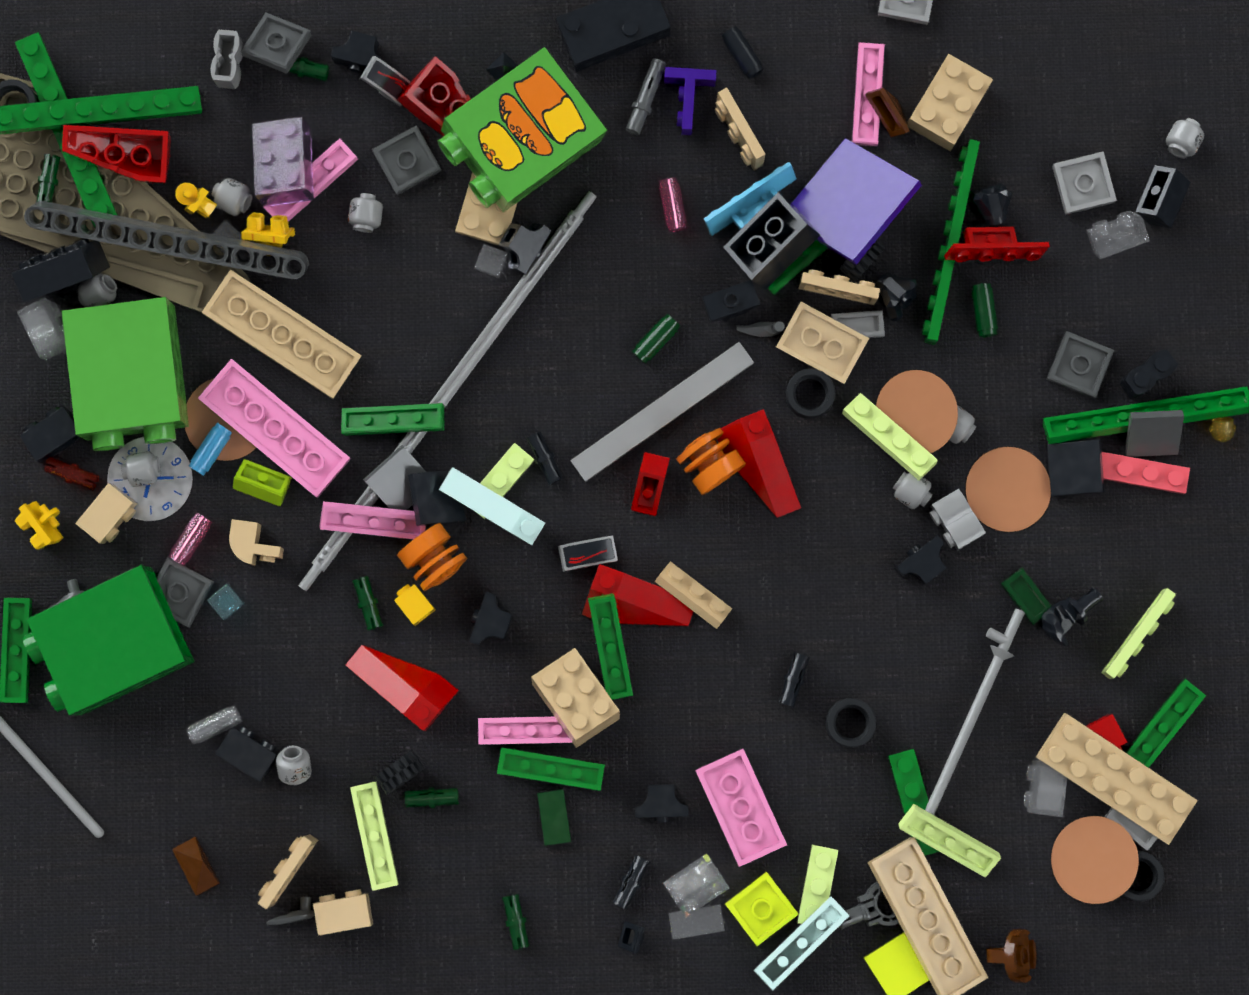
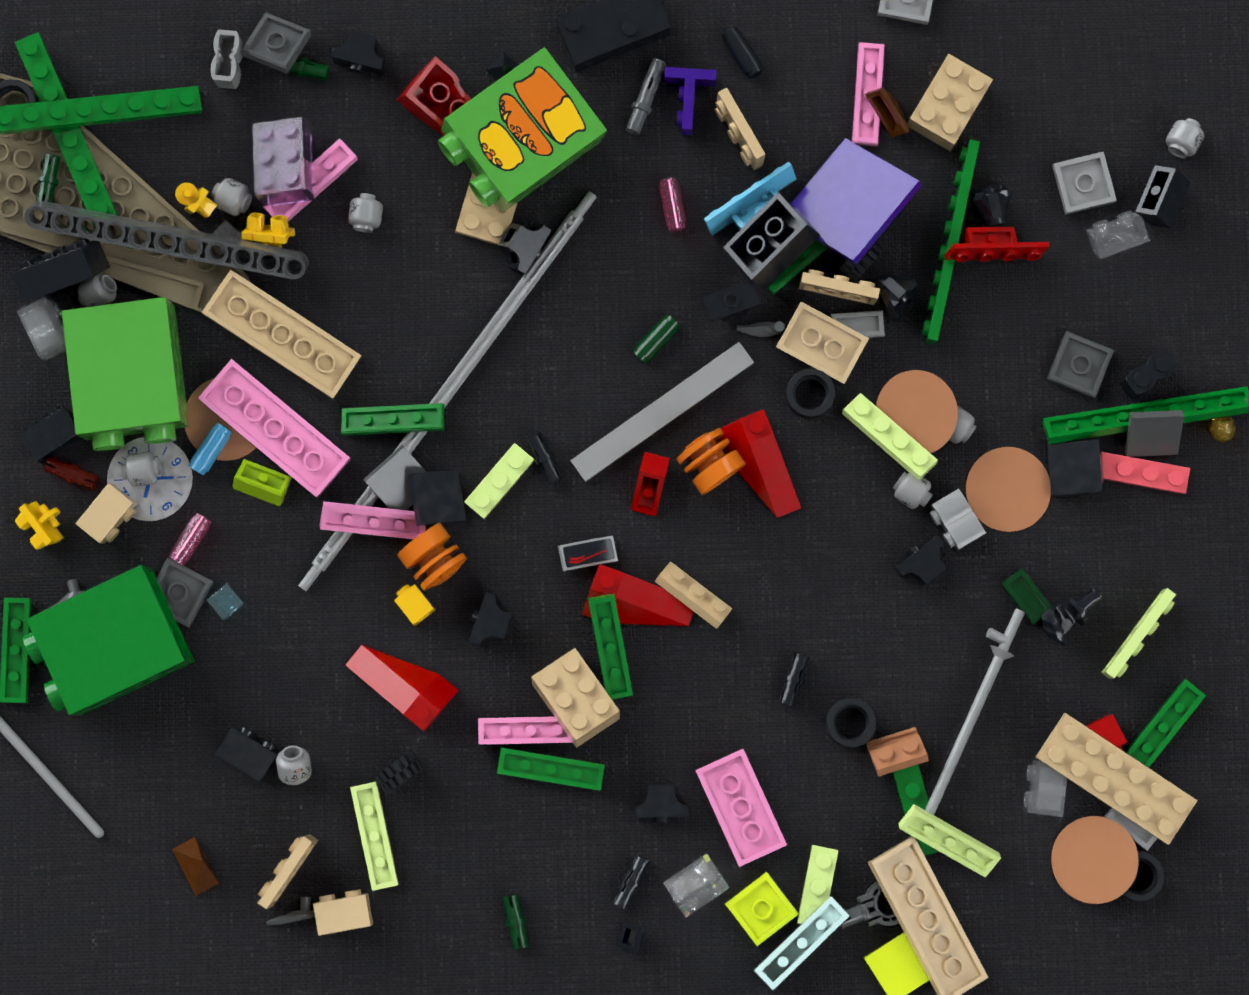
(130, 152): red wedge -> none
(214, 724): clear piece -> none
(245, 543): tan brick -> none
(367, 603): dark green pin -> none
(385, 79): slope -> none
(406, 160): dark grey tile -> none
(432, 797): dark green pin -> none
(491, 260): clear tile -> none
(492, 506): light aqua slope -> none
(554, 817): dark green tile -> none
(702, 921): clear tile -> none
(897, 751): none -> nougat plate
(984, 310): dark green piece -> none
(1017, 955): reddish brown tile -> none

